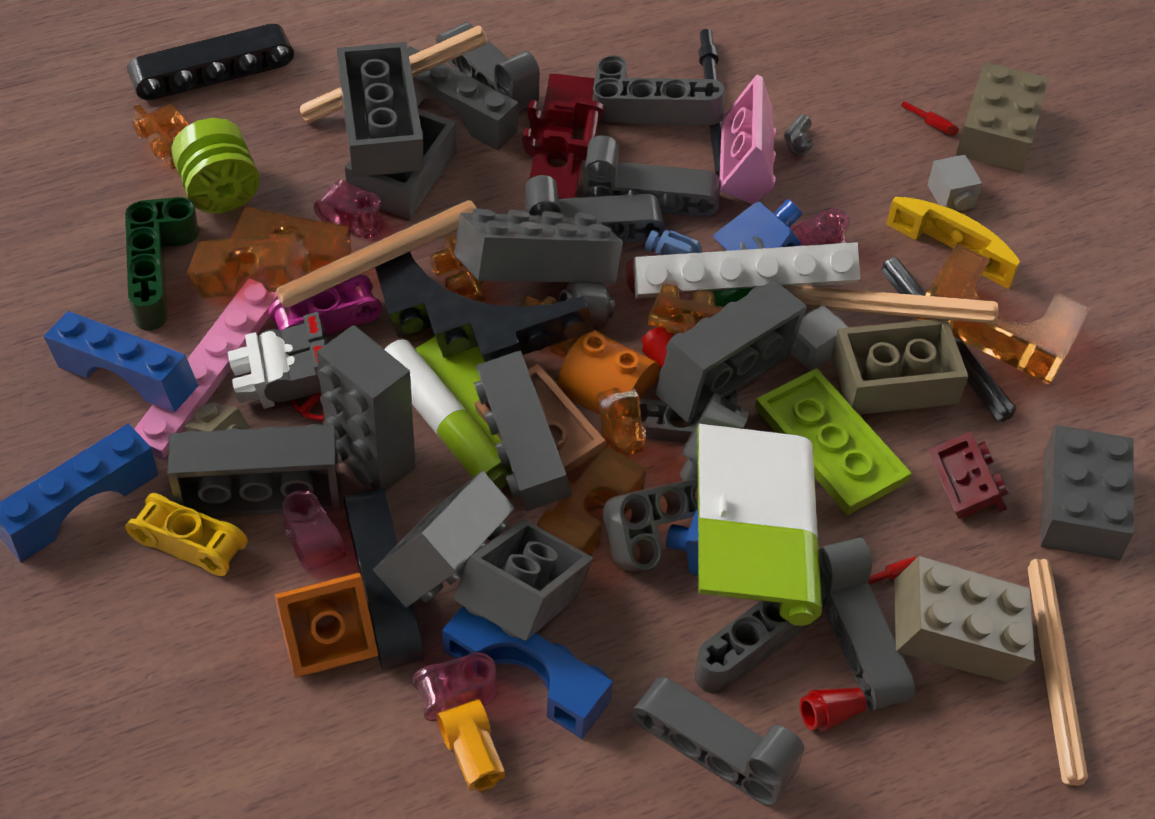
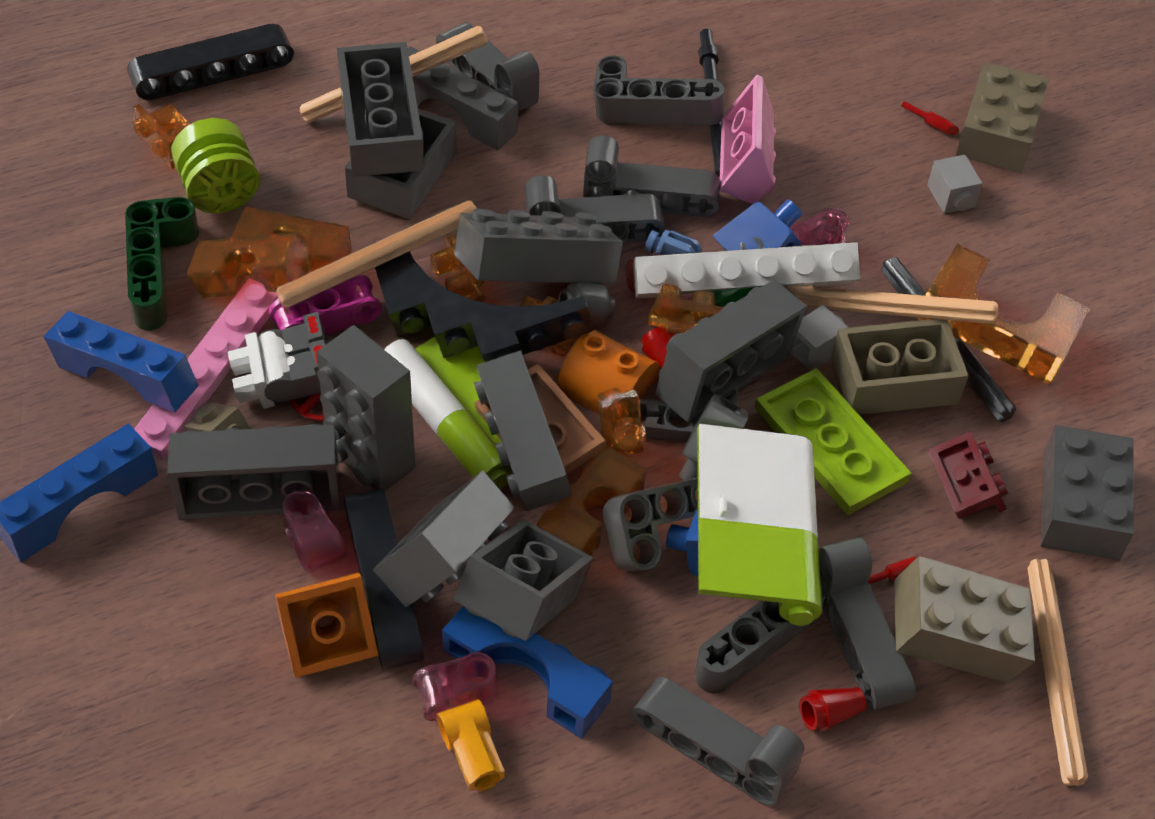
(207, 542): yellow piece -> none
(350, 207): clear pink piece -> none
(550, 133): dark red piece -> none
(796, 135): dark grey arm -> none
(950, 227): yellow slope -> none

